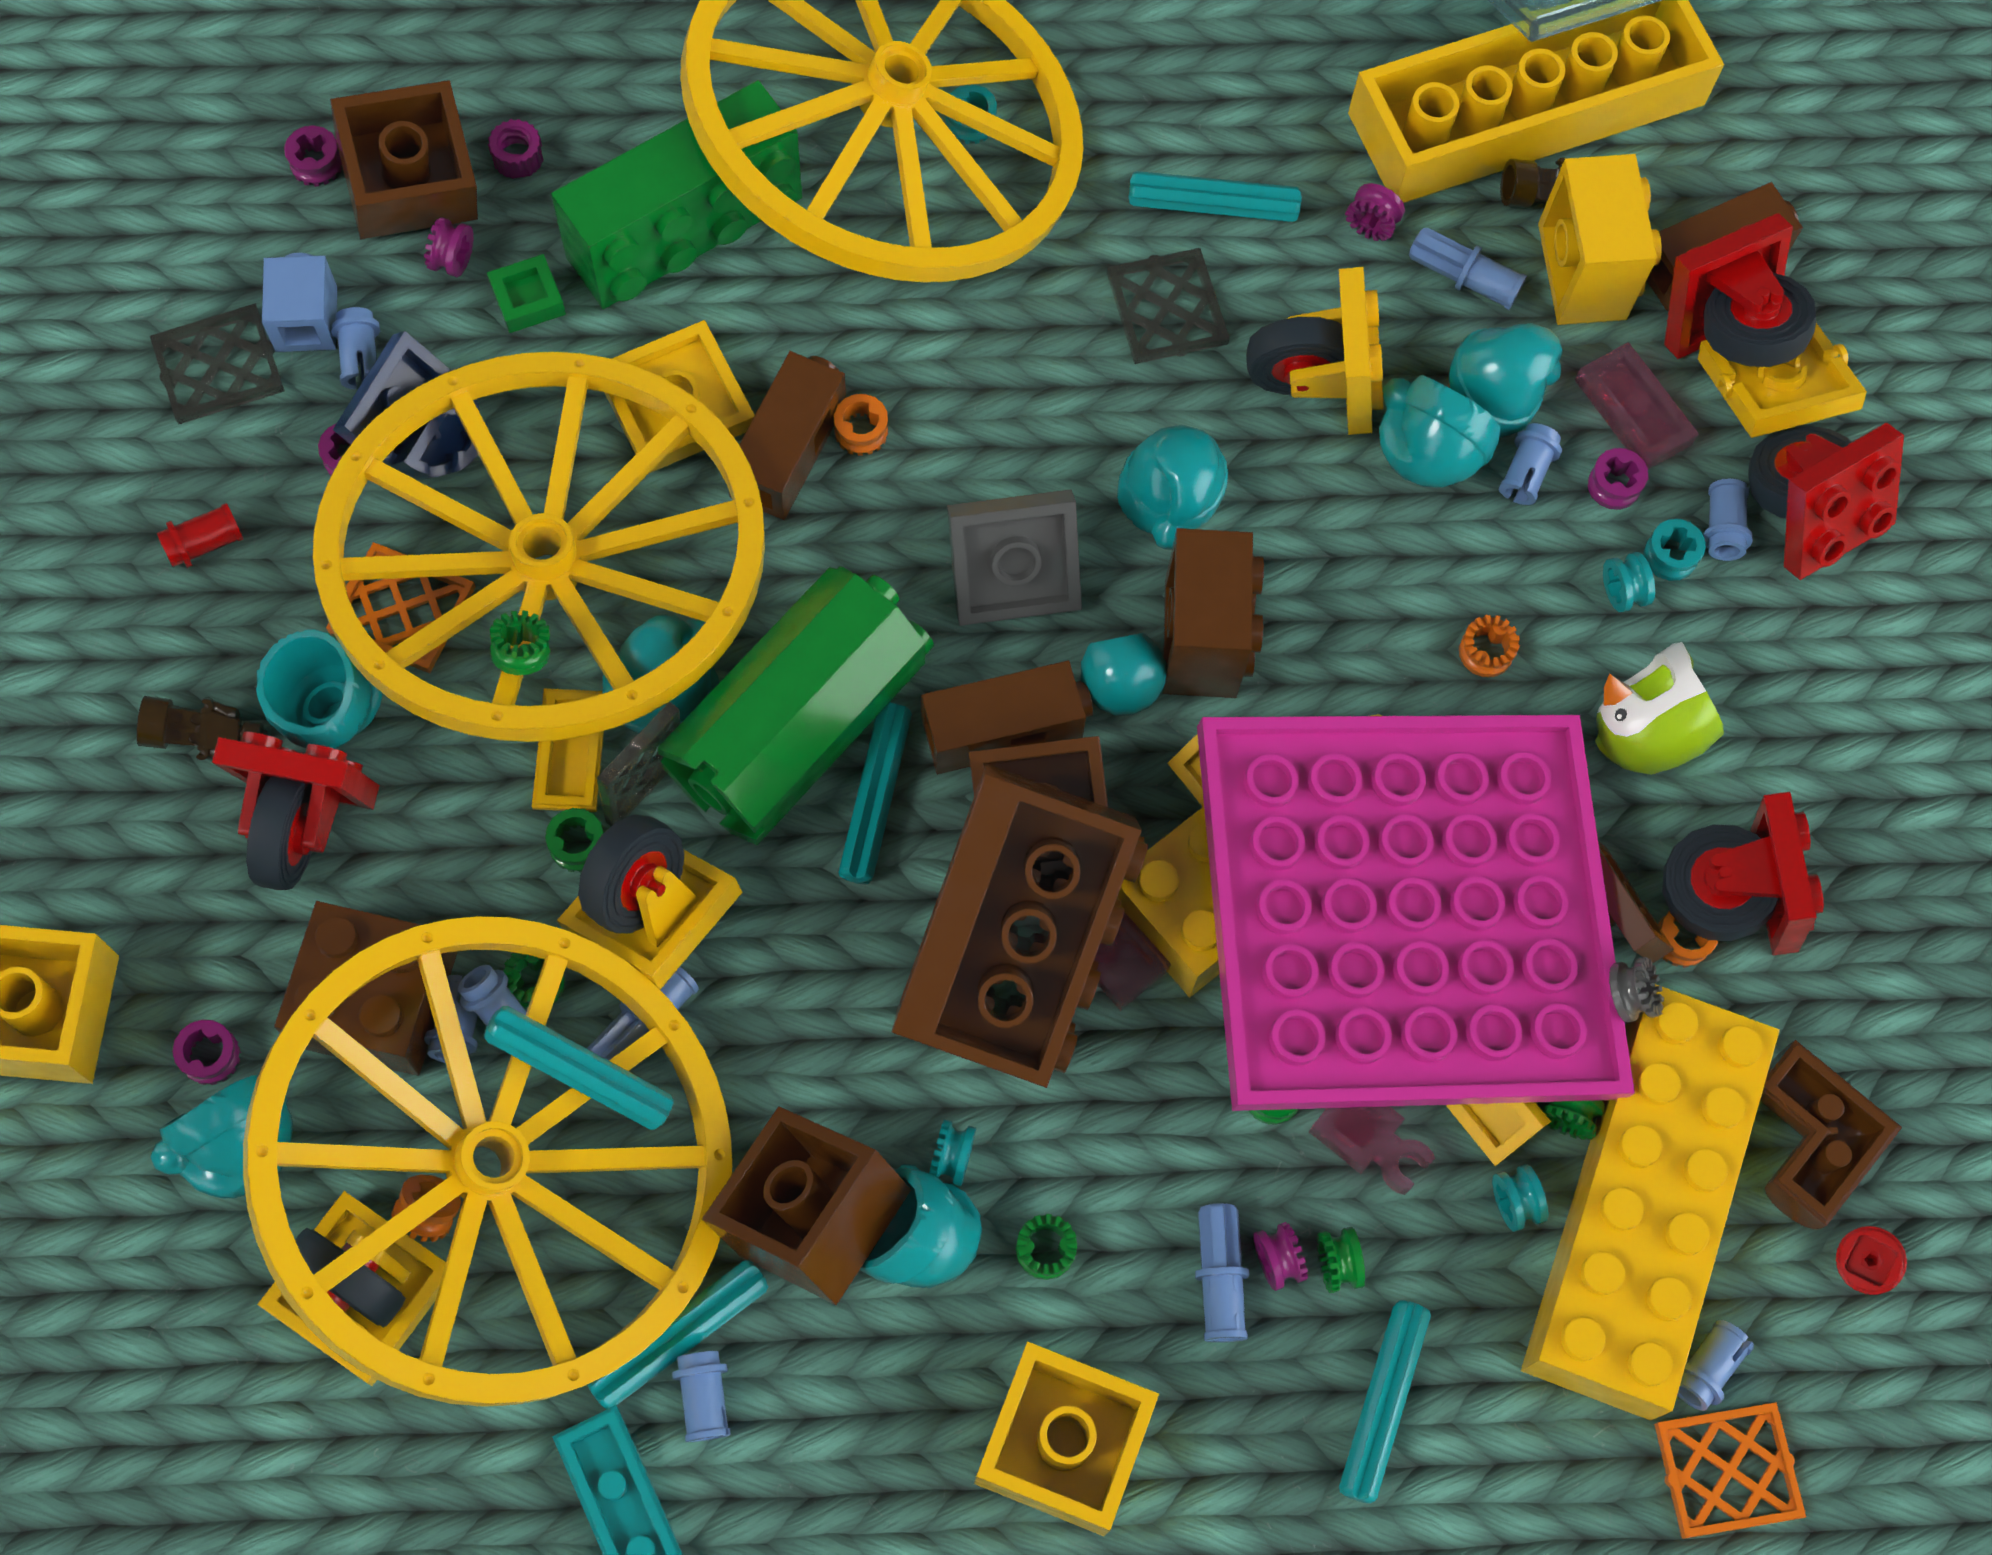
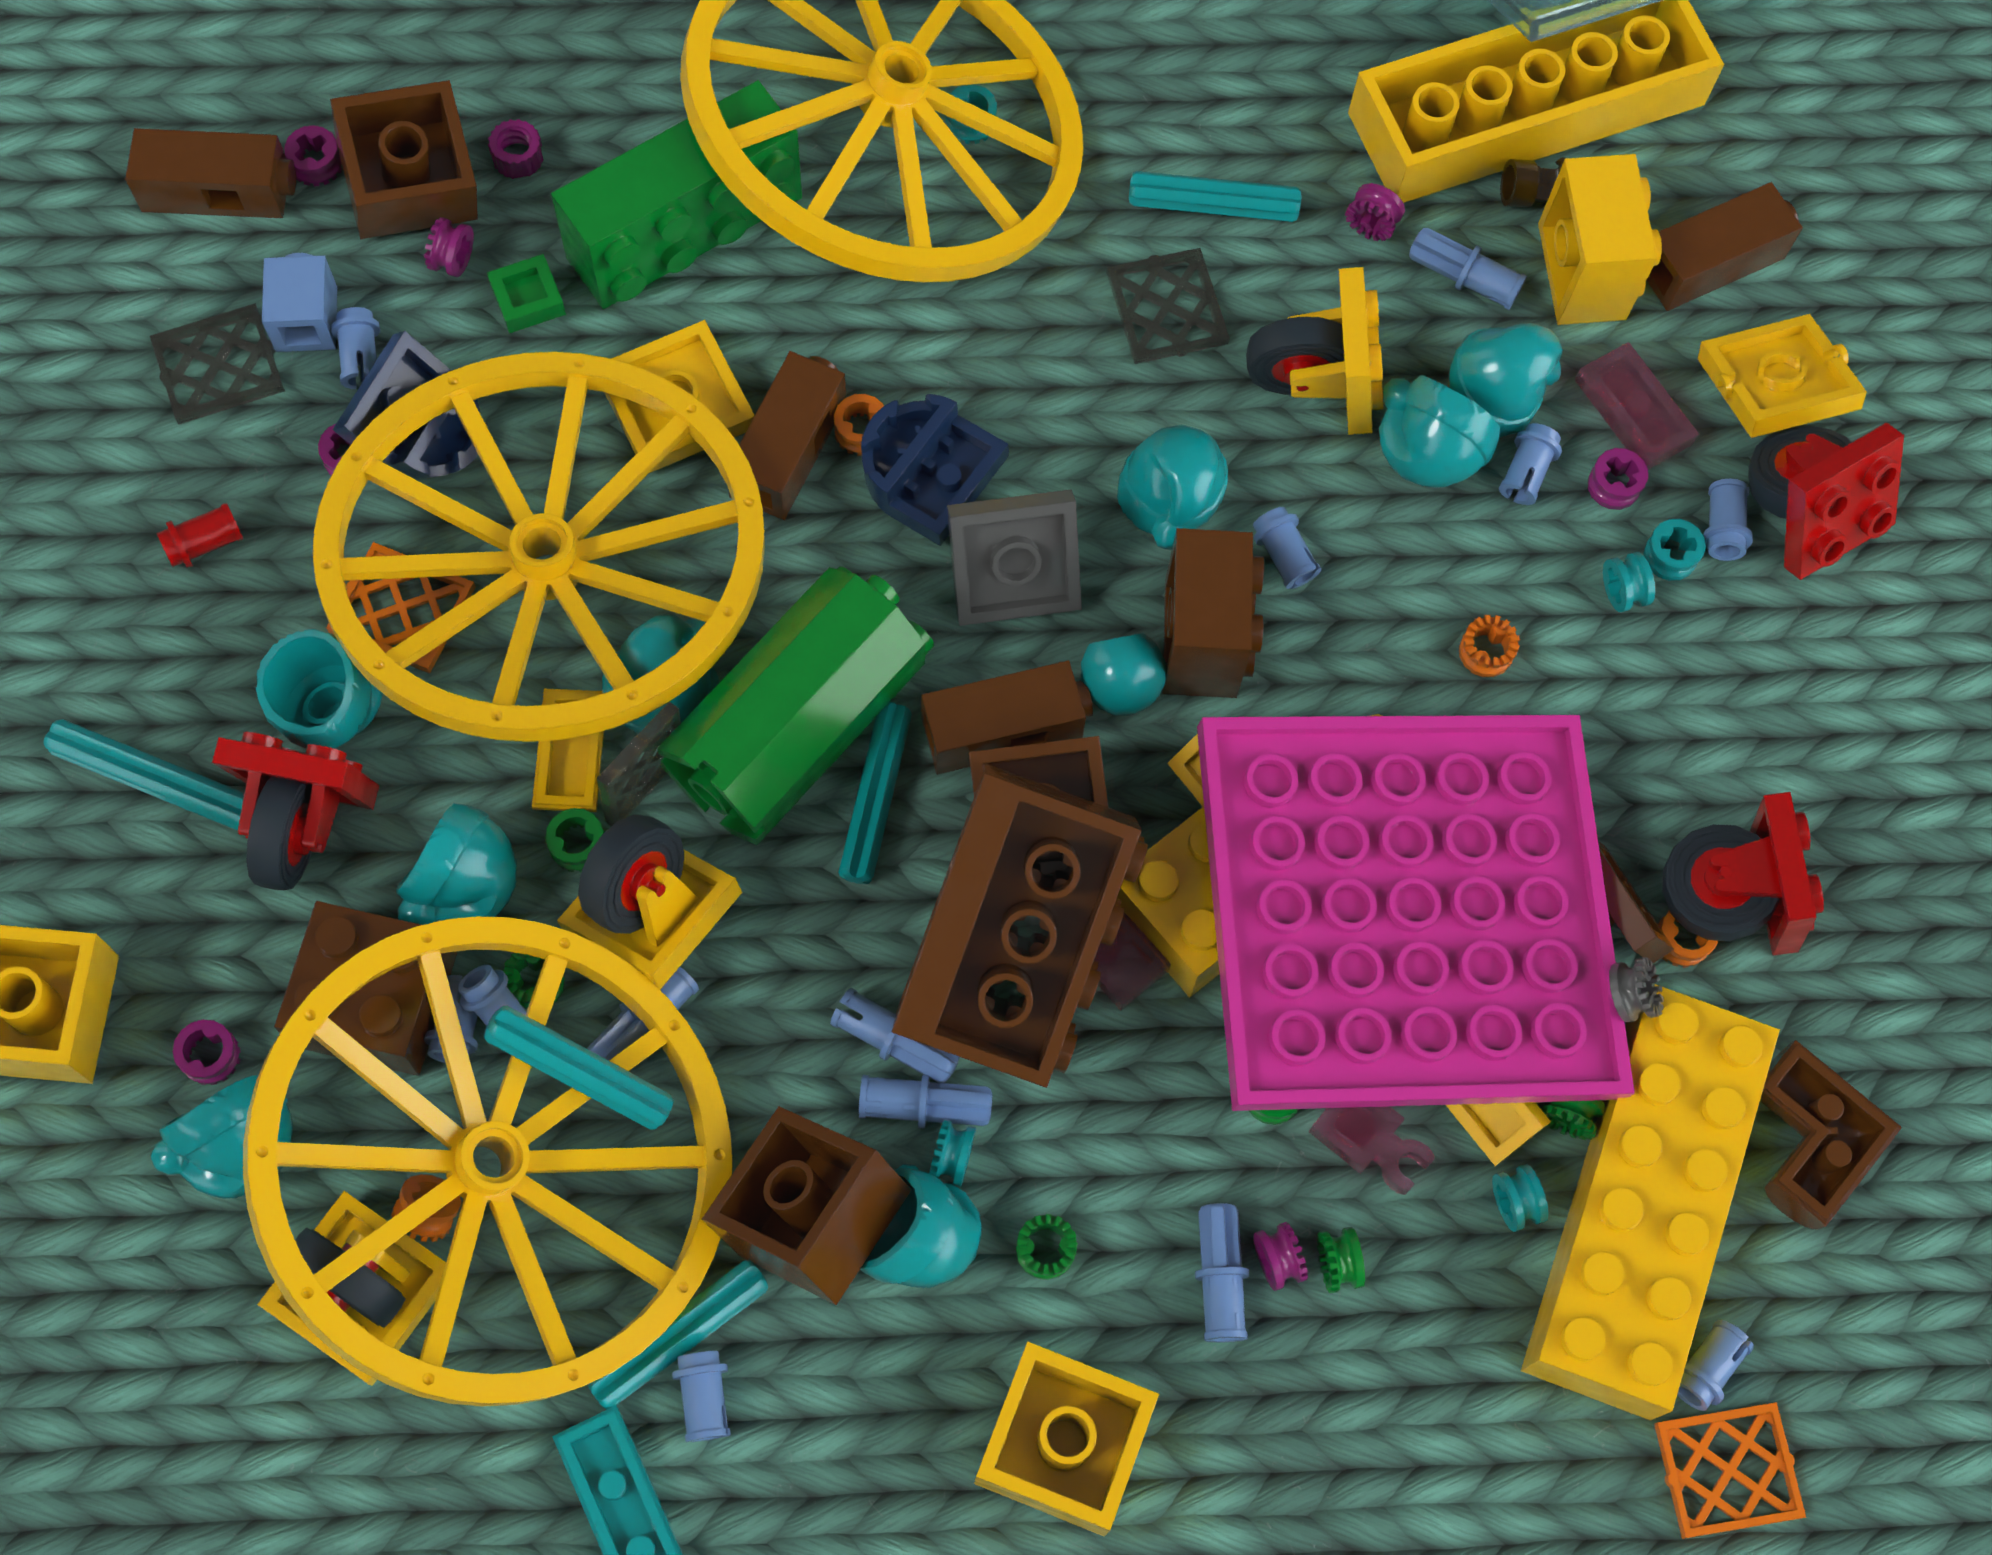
(145, 772): none -> teal axle
(166, 724): dark brown piece -> none
(209, 173): none -> reddish brown brick
(461, 871): none -> teal piece
(511, 632): green bush -> none
(876, 1030): none -> medium blue axle
(924, 1101): none -> medium blue axle
(927, 458): none -> dark blue slope
(1286, 547): none -> medium blue pin
(1384, 1402): teal axle -> none
(1657, 715): lime piece -> none
(1740, 298): plate -> none
(1871, 1260): red tile -> none

